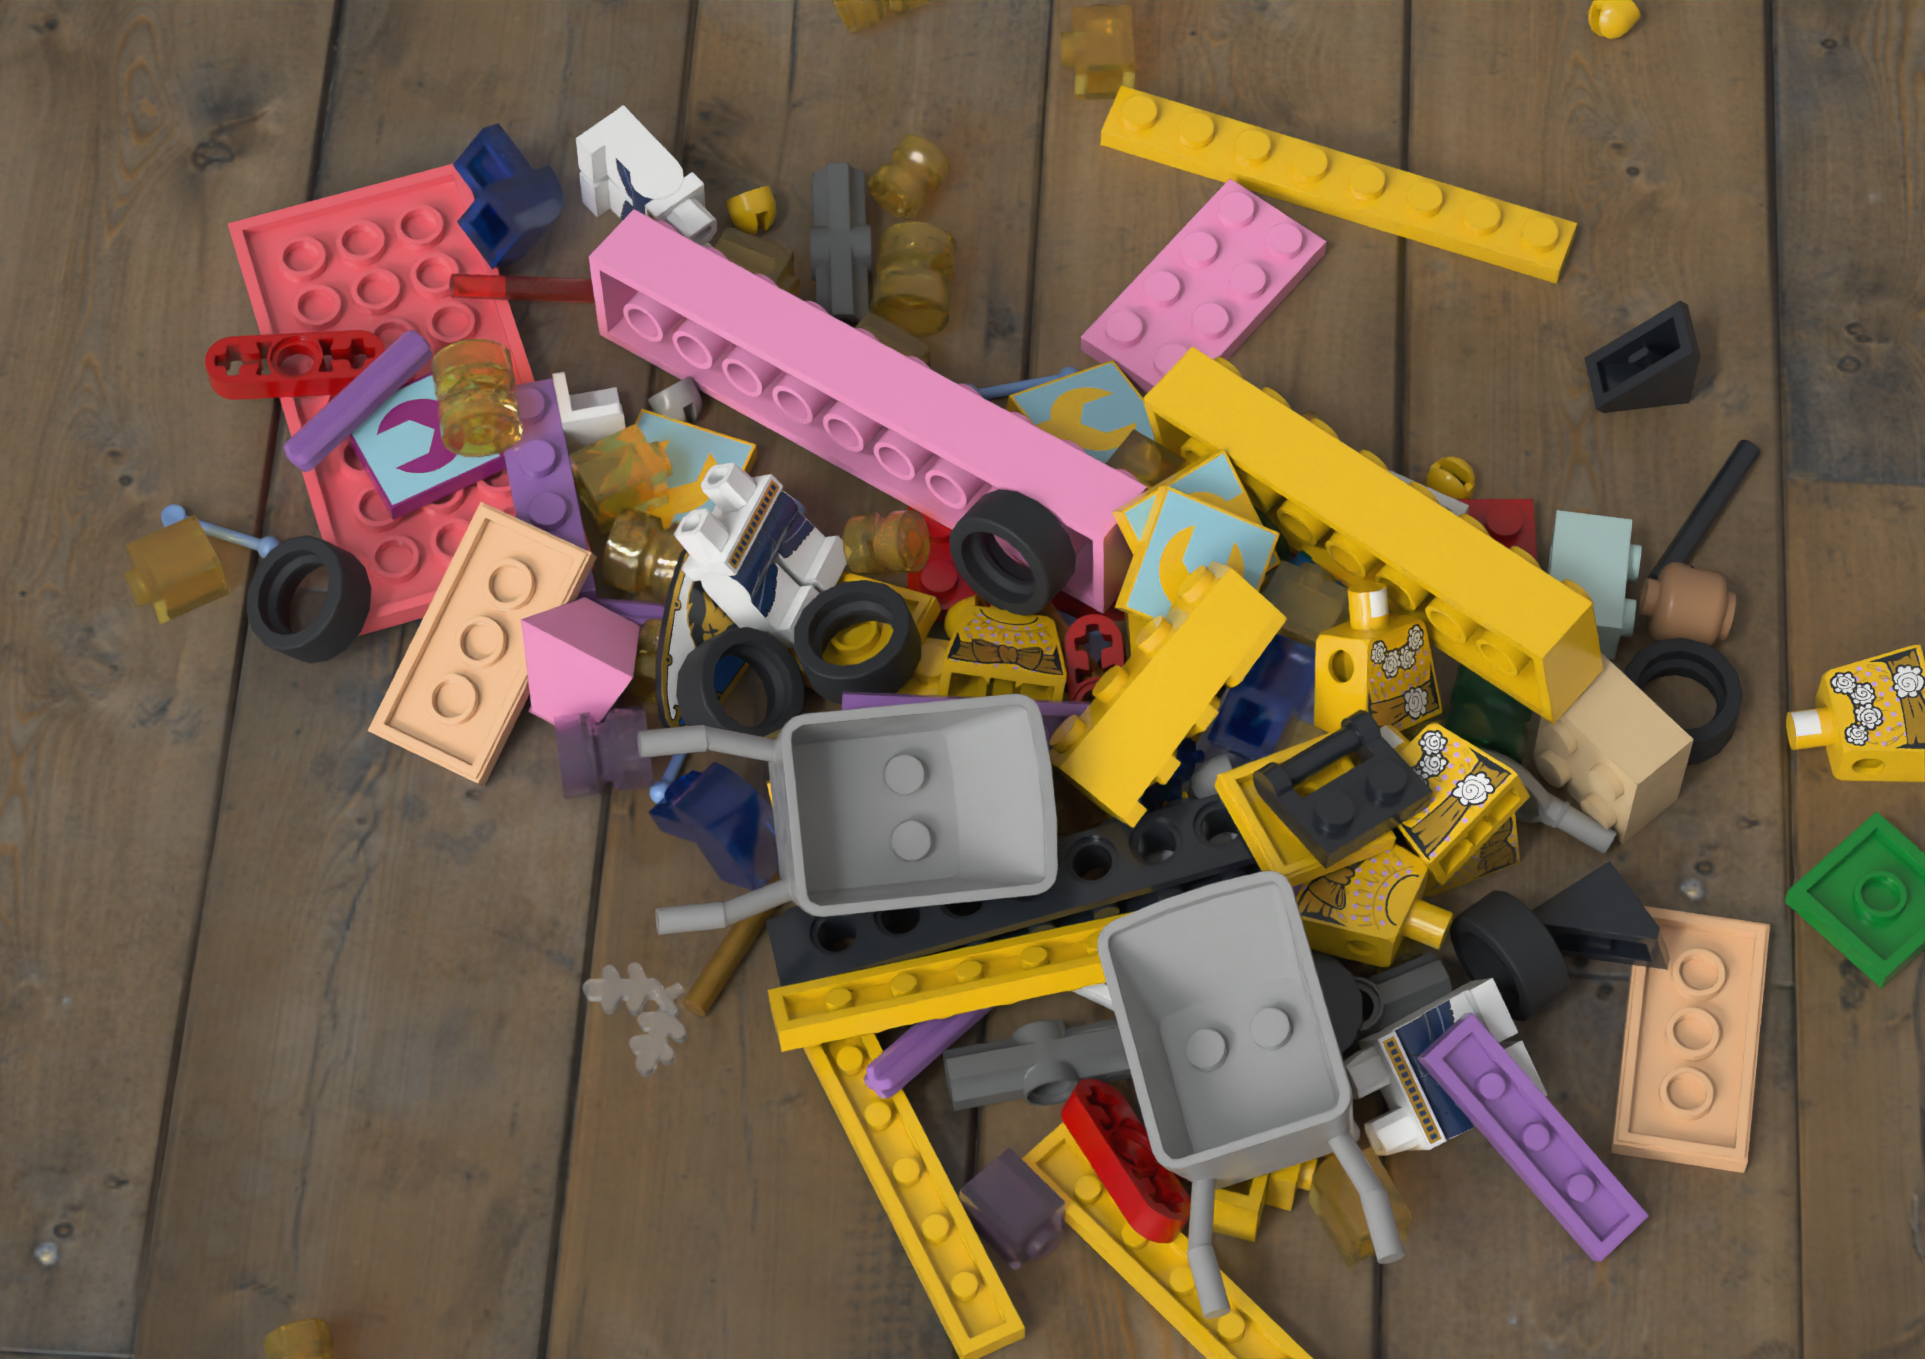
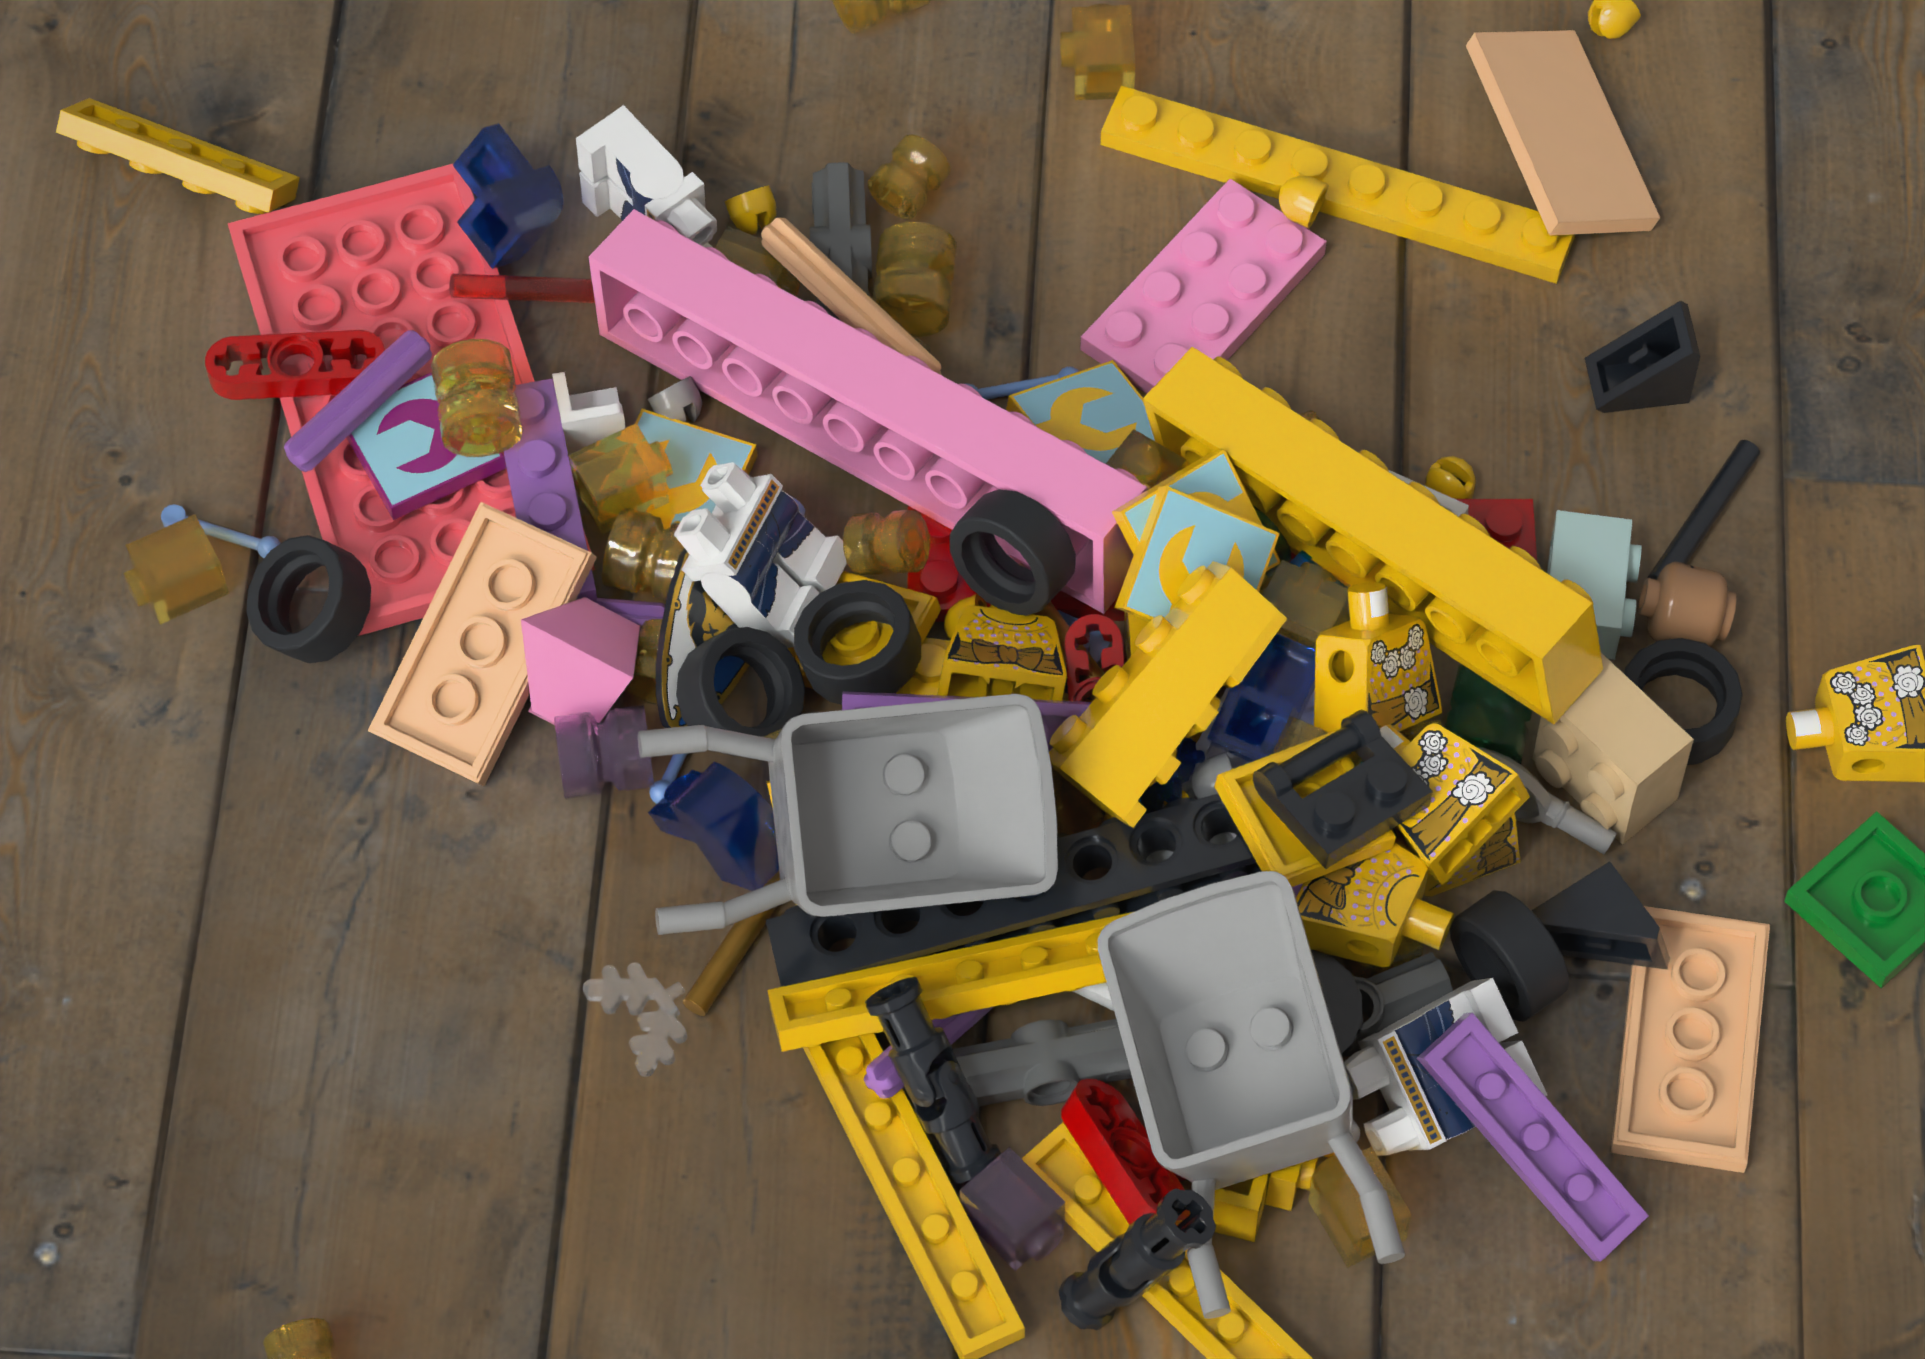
(160, 150): none -> yellow plate
(838, 290): none -> light nougat axle
(933, 1079): none -> black piece
(1136, 1259): none -> black piece
(1302, 199): none -> yellow hinge
(1562, 132): none -> light nougat tile

